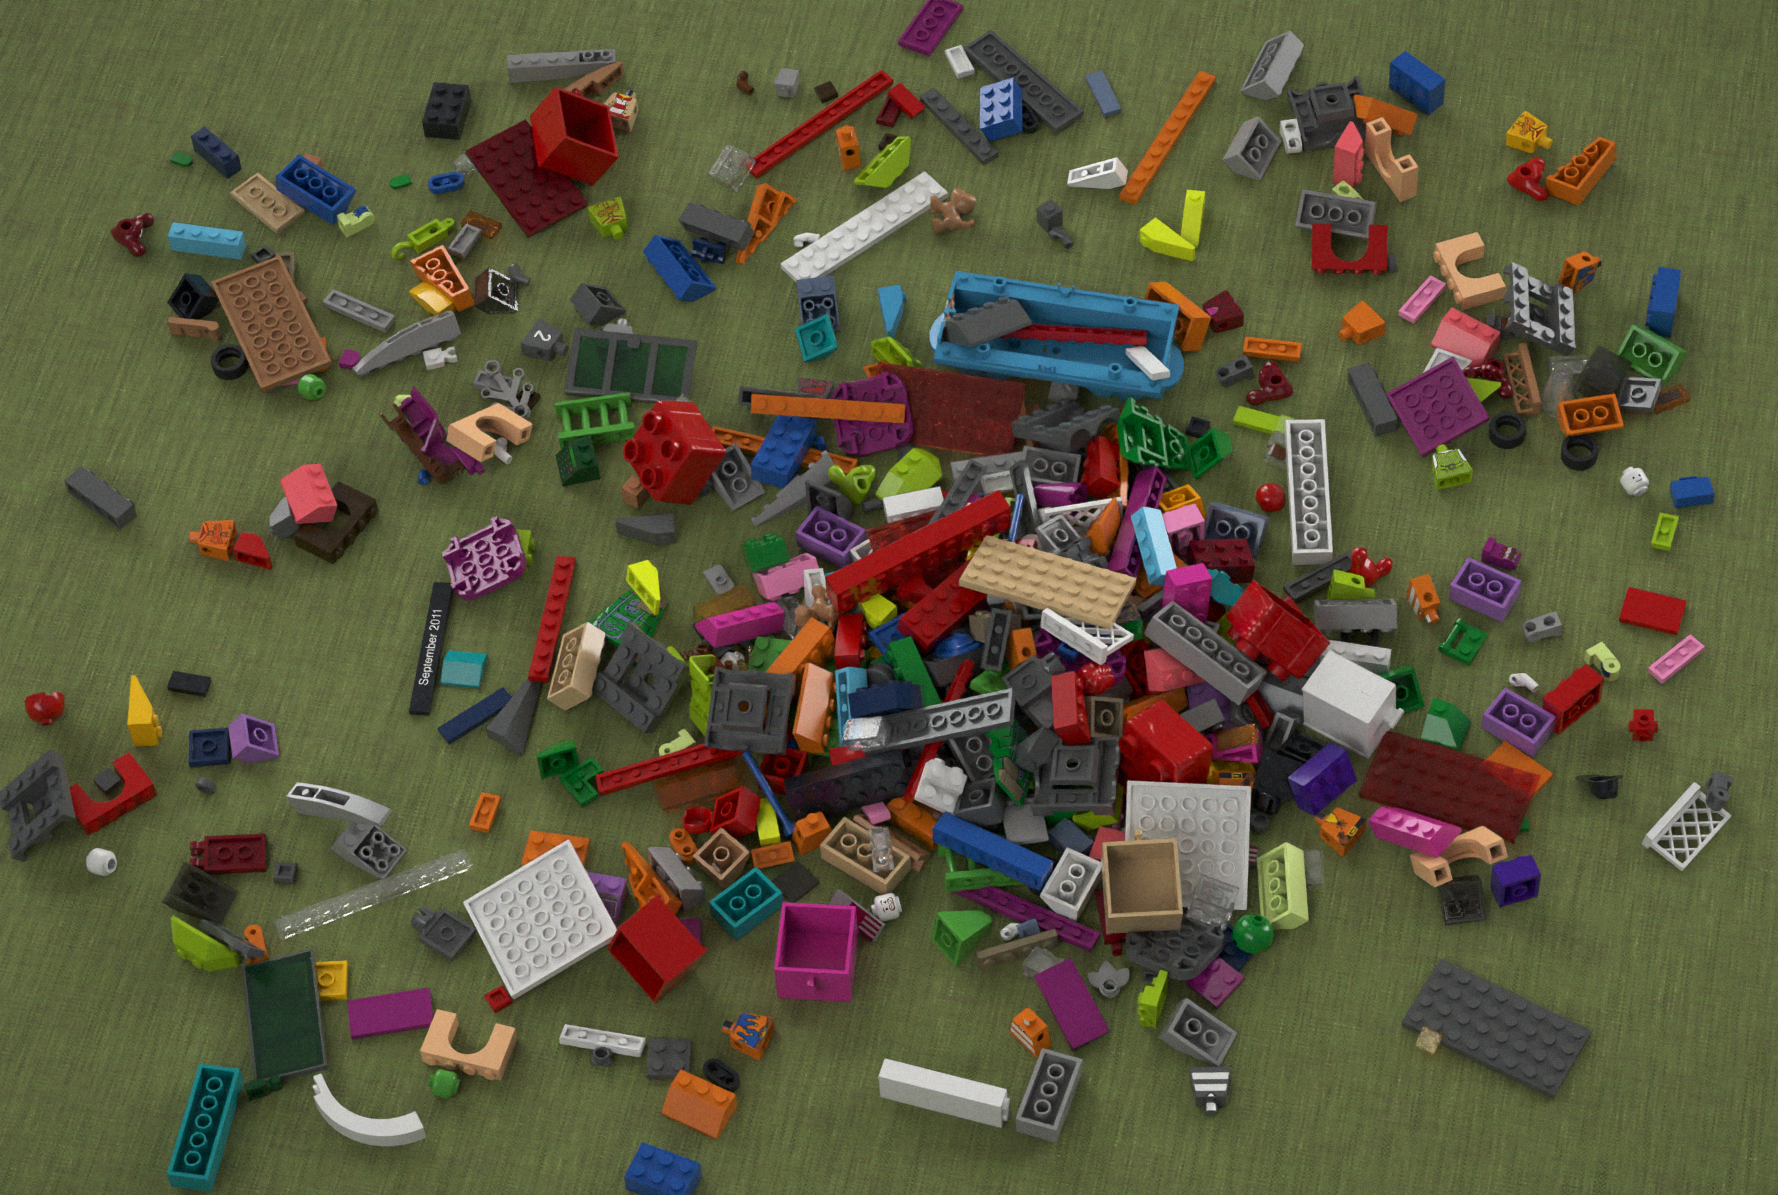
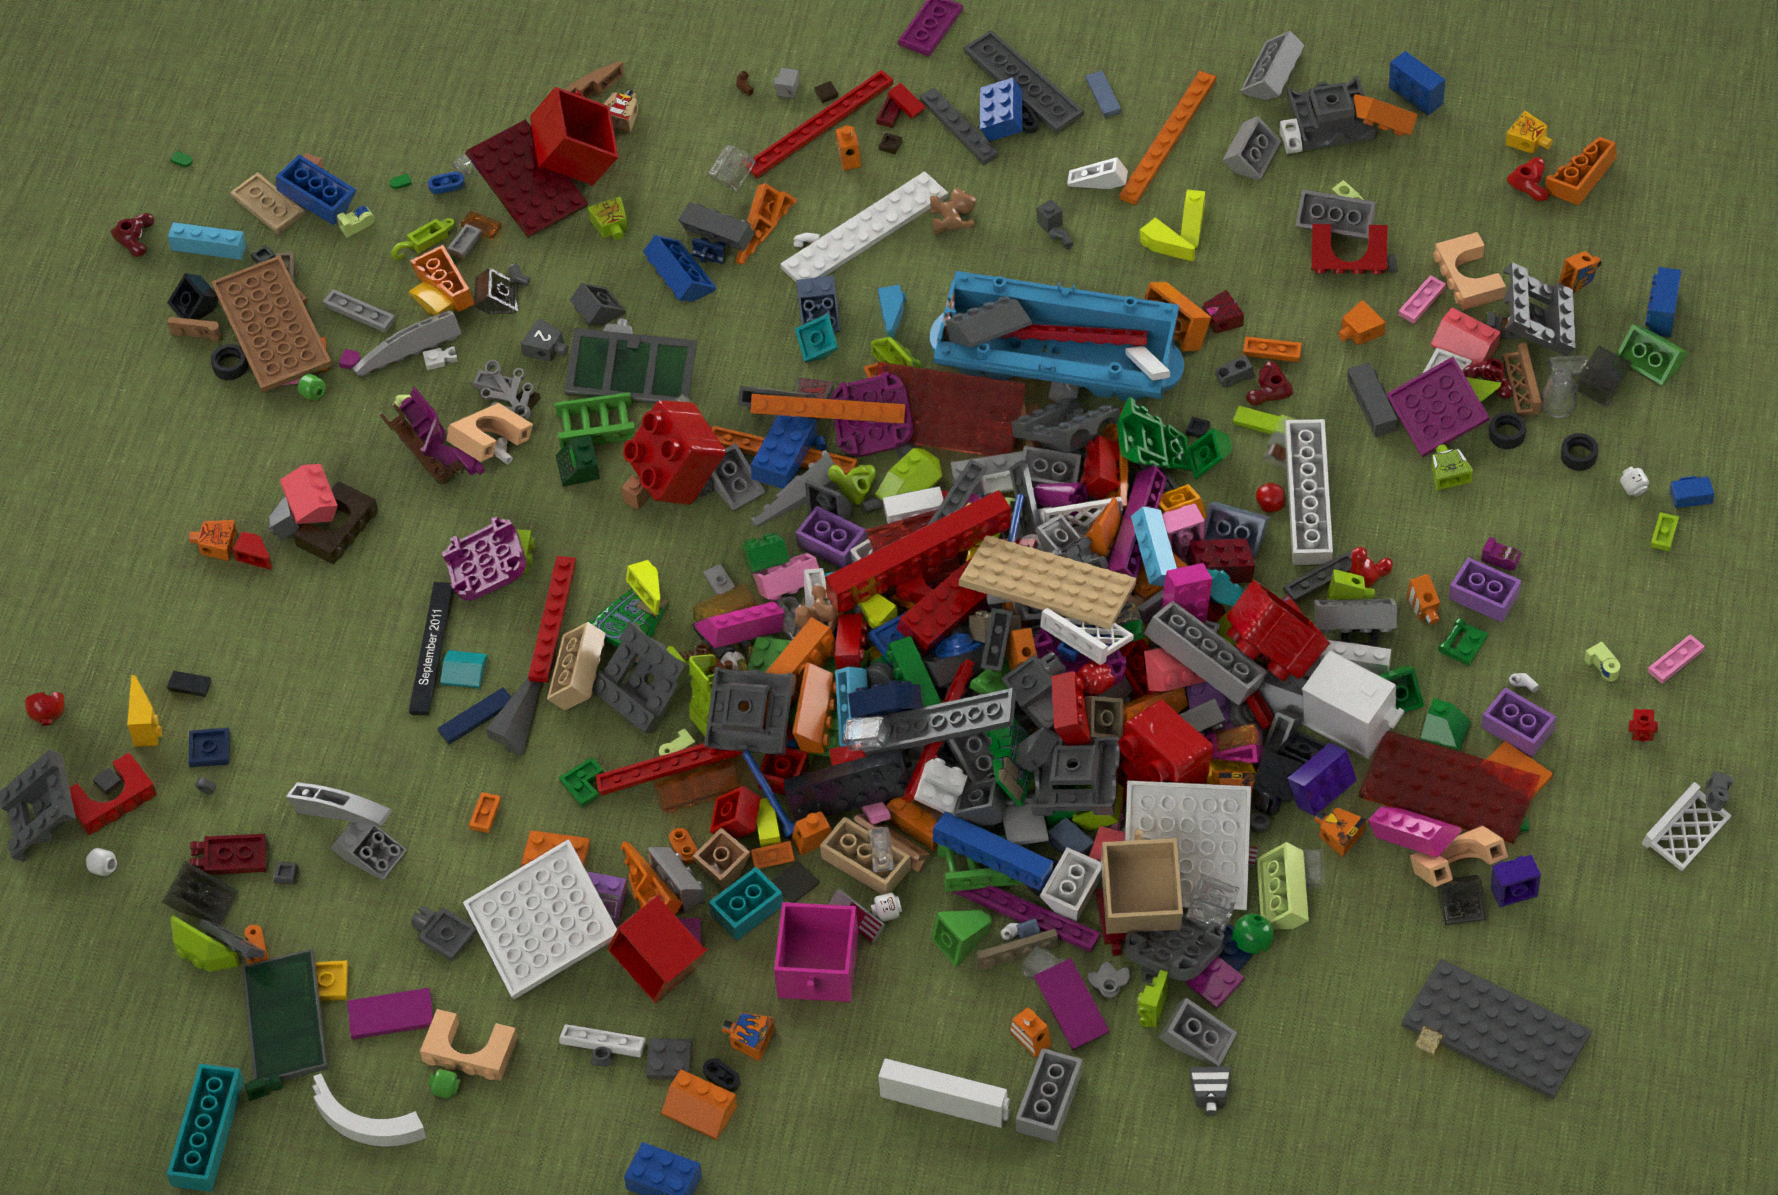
(100, 497): dark grey brick -> none
(216, 152): dark blue brick -> none
(253, 739): medium lavender slope -> none
(372, 894): clear plate -> none
(423, 477): blue hand -> none
(446, 111): black brick -> none
(498, 999): red tile -> none
(557, 64): light grey slope -> none
(557, 759): green slope -> none
(650, 529): dark grey slope -> none
(697, 820): red hair -> none
(886, 165): lime wedge -> none
(959, 61): white tile -> none
(1348, 157): coral slope -> none
(1399, 174): light nougat arch -> none
(1542, 627): light grey leg -> none
(1573, 697): red brick -> none
(1589, 415): orange slope -> none
(1602, 786): black piece -> none
(1639, 394): dark grey plate -> none
(1652, 611): red tile -> none
(1671, 398): clear orange tile -> none

